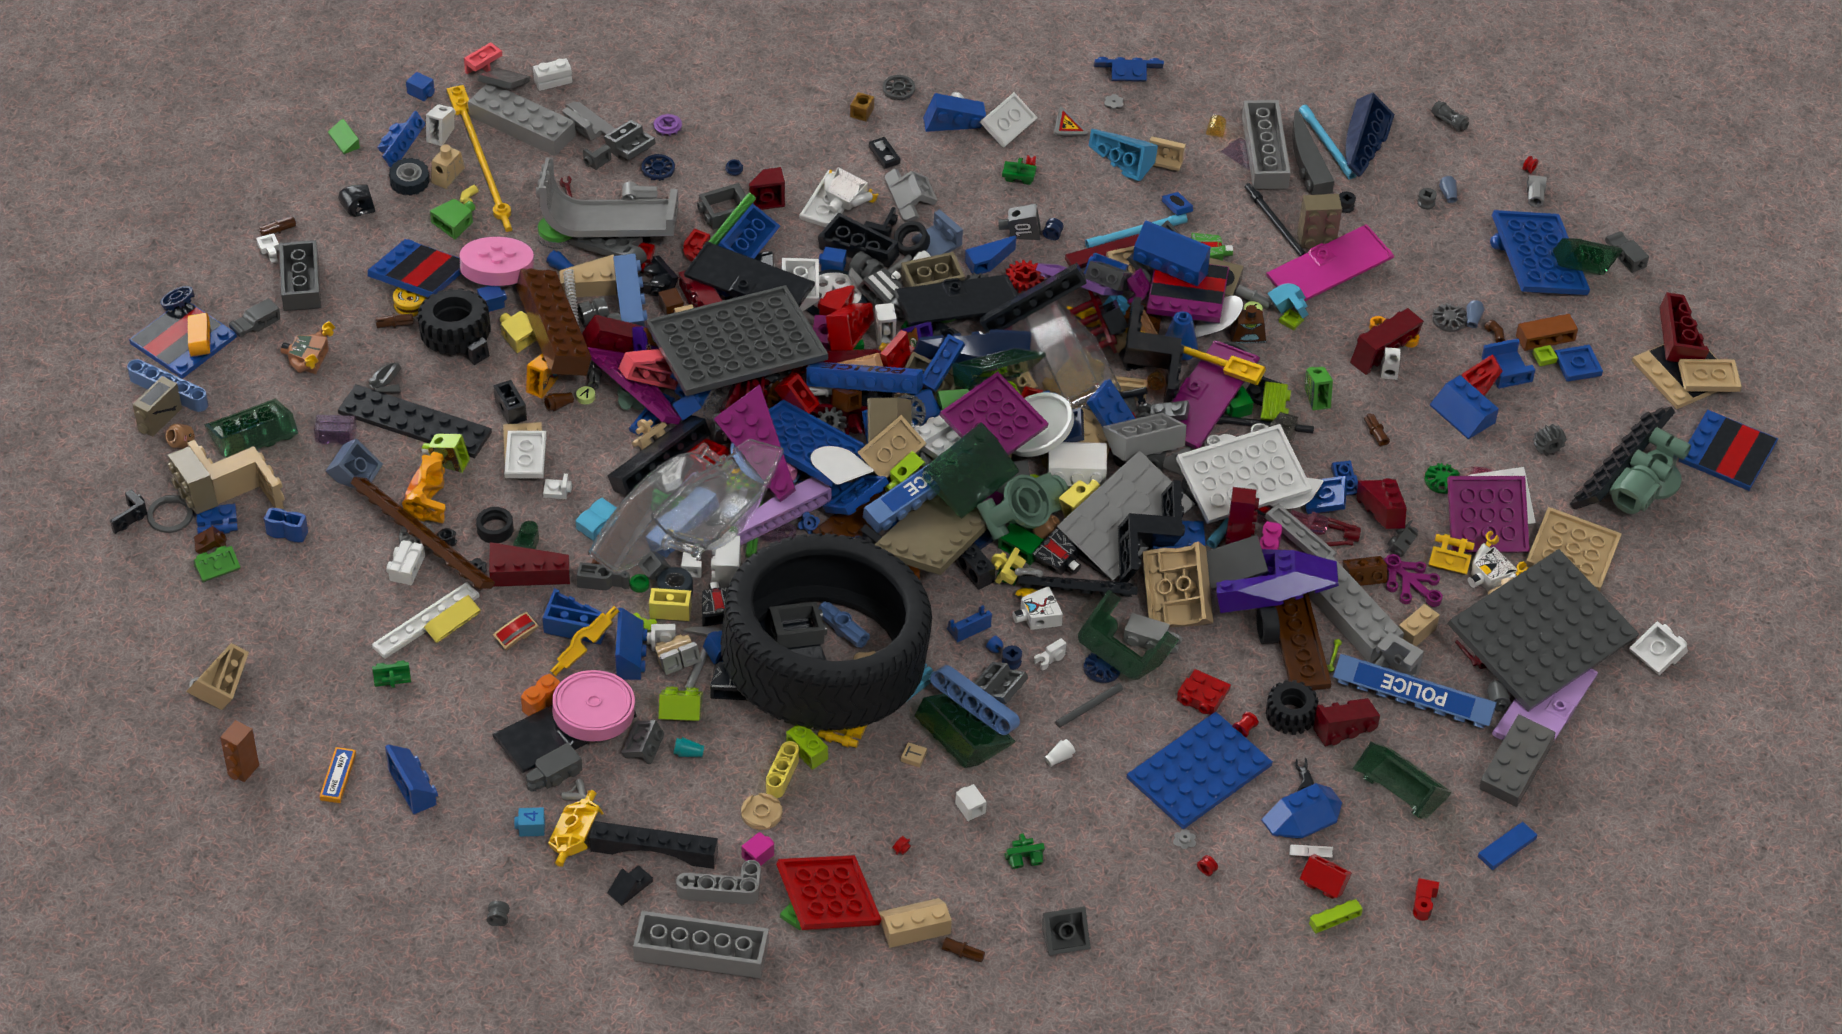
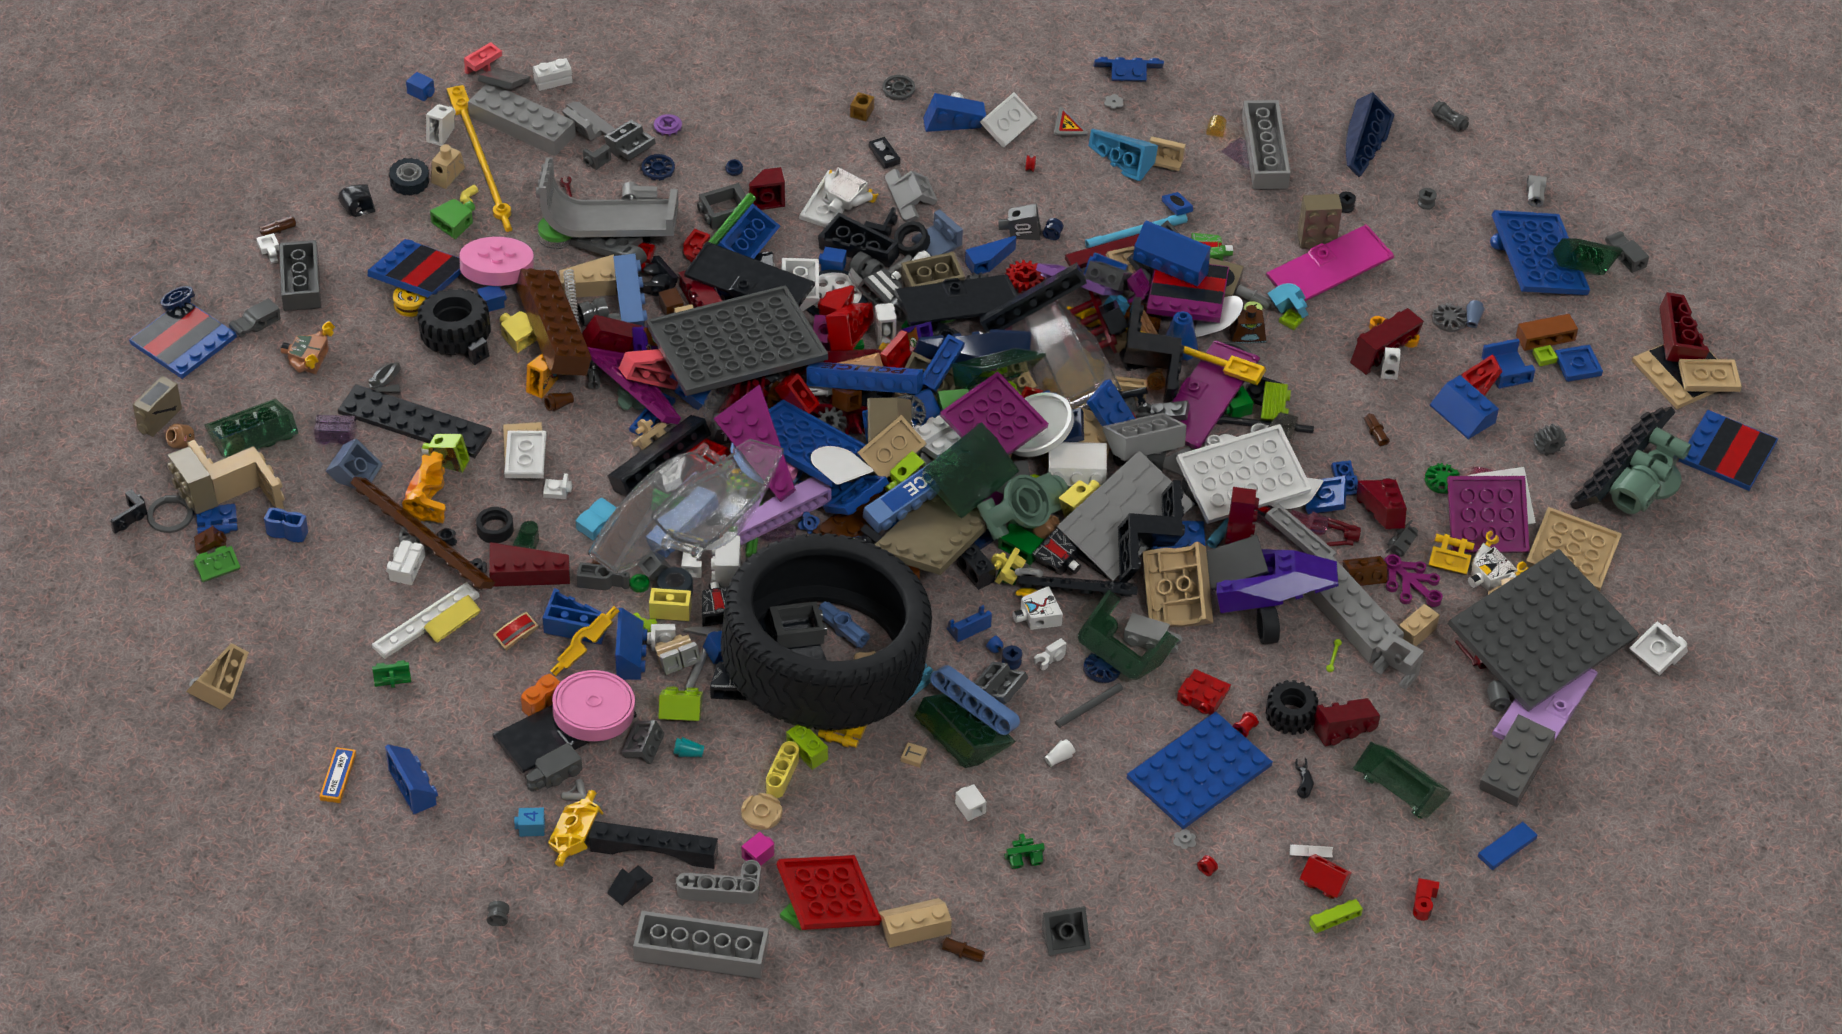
(147, 374): medium blue beam -> none
(198, 334): light orange beam -> none
(239, 751): dark orange brick -> none
(344, 137): bright green slope -> none
(394, 320): reddish brown axle -> none
(400, 138): blue bracket -> none
(510, 402): black brick -> none
(558, 260): blue cone -> none
(585, 395): yellowish green tile -> none
(687, 405): blue brick -> none
(902, 845): red plate -> none
(1019, 171): green hips -> none
(1257, 198): black bar -> none
(1271, 536): dark pink brick -> none
(1301, 644): reddish brown plate -> none
(1304, 812): blue wedge -> none
(1309, 116): medium azure piece -> none
(1309, 160): dark grey slope -> none
(1318, 381): bright green torso -> none
(1414, 689): brick -> none
(1449, 188): sand blue cone -> none
(1497, 329): reddish brown arm -> none
(1530, 164): red bush -> none

